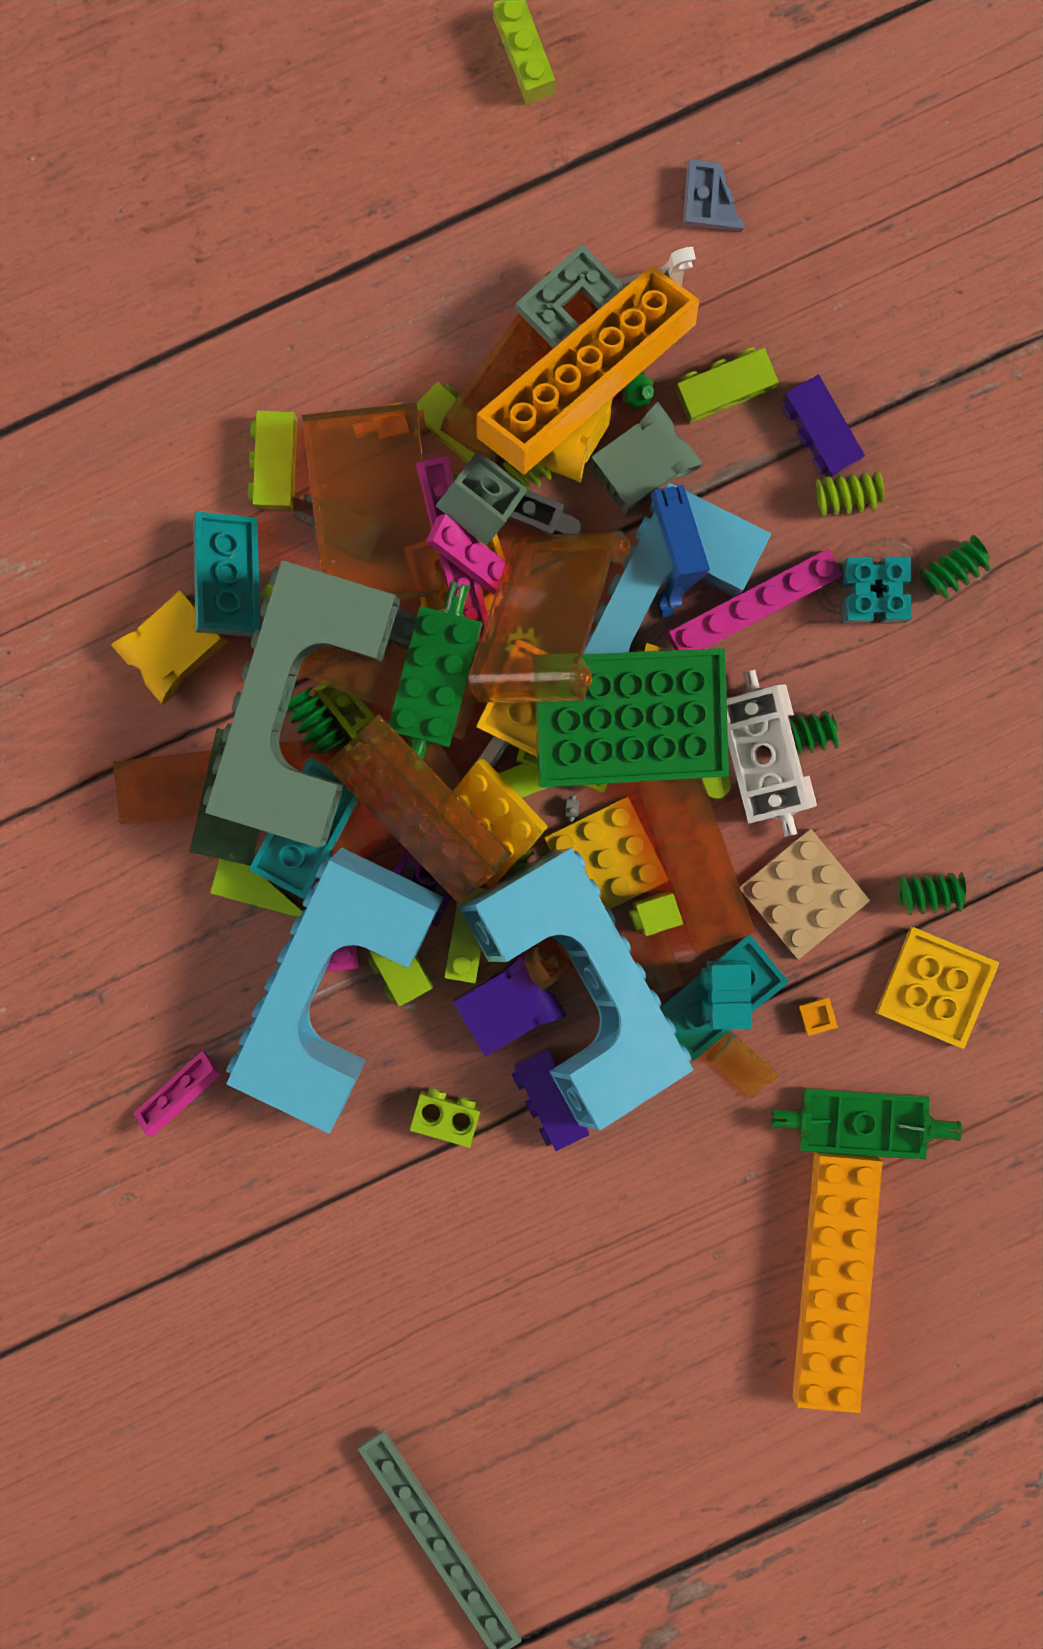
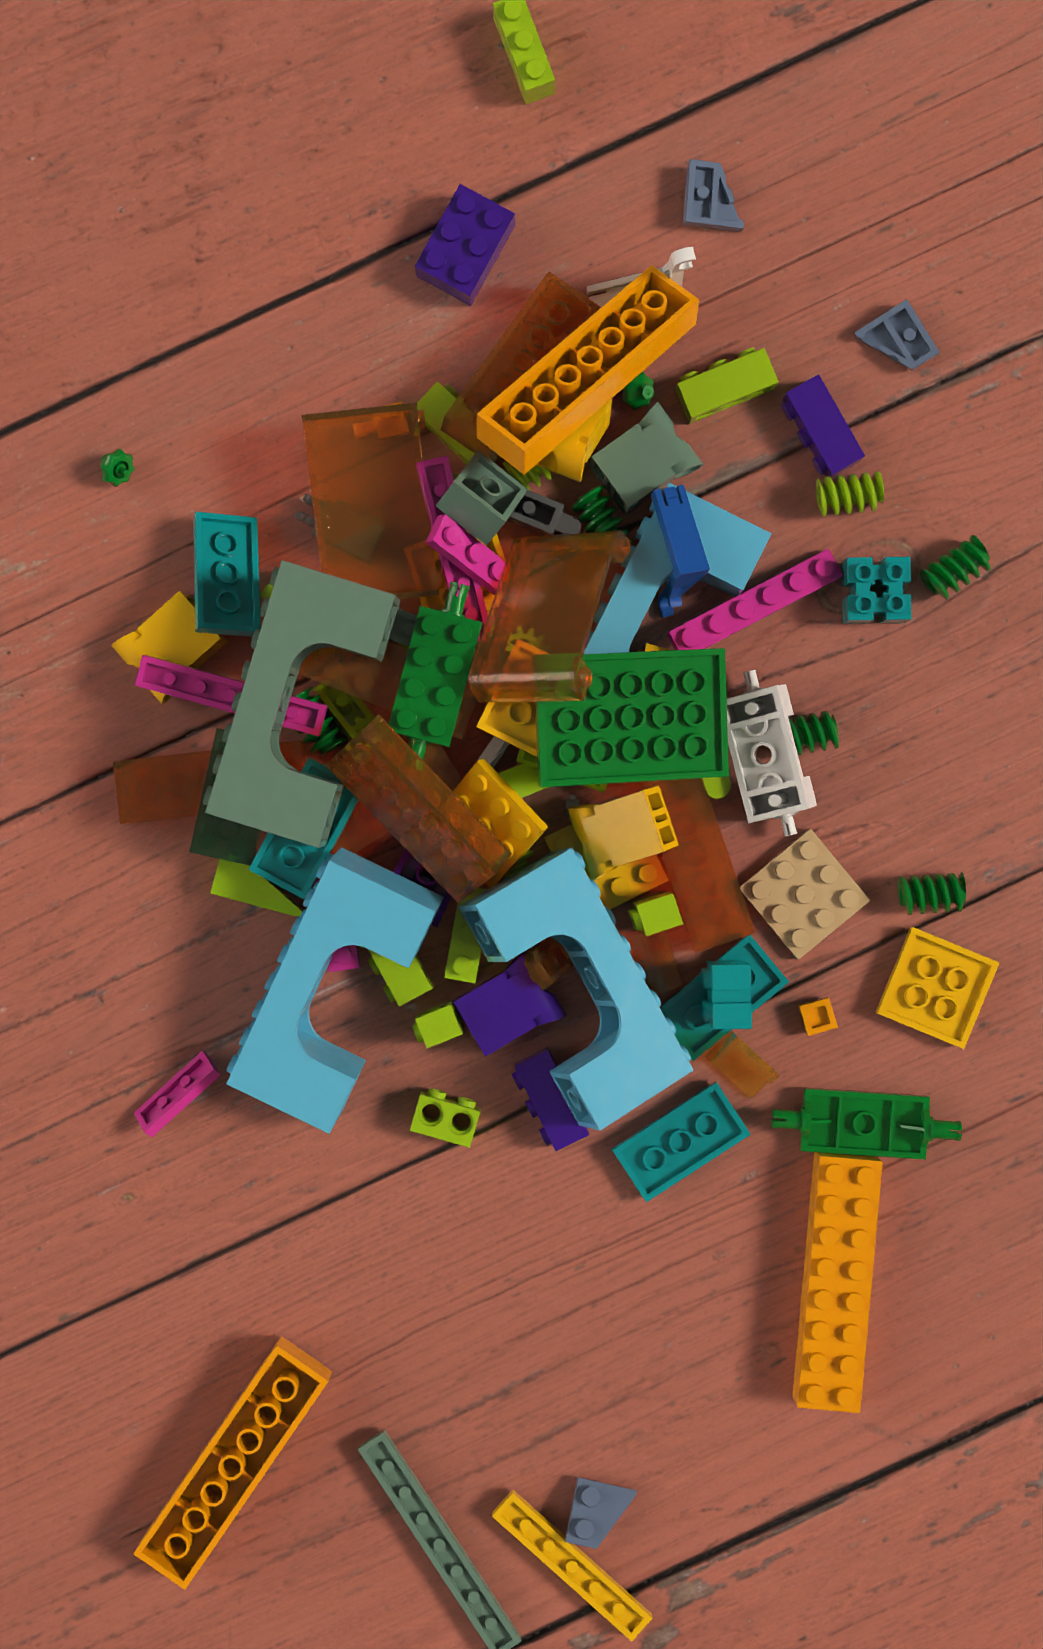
(116, 467): none -> green piece
(220, 692): none -> dark pink plate
(233, 1462): none -> light orange brick
(273, 460): lime brick -> none
(438, 1024): none -> lime brick
(465, 244): none -> dark purple brick
(572, 1565): none -> yellow plate
(576, 273): sand green plate -> none
(595, 1511): none -> sand blue wing
(597, 513): none -> green piece
(622, 830): none -> yellow piece
(681, 1141): none -> teal plate
(900, 337): none -> sand blue wing

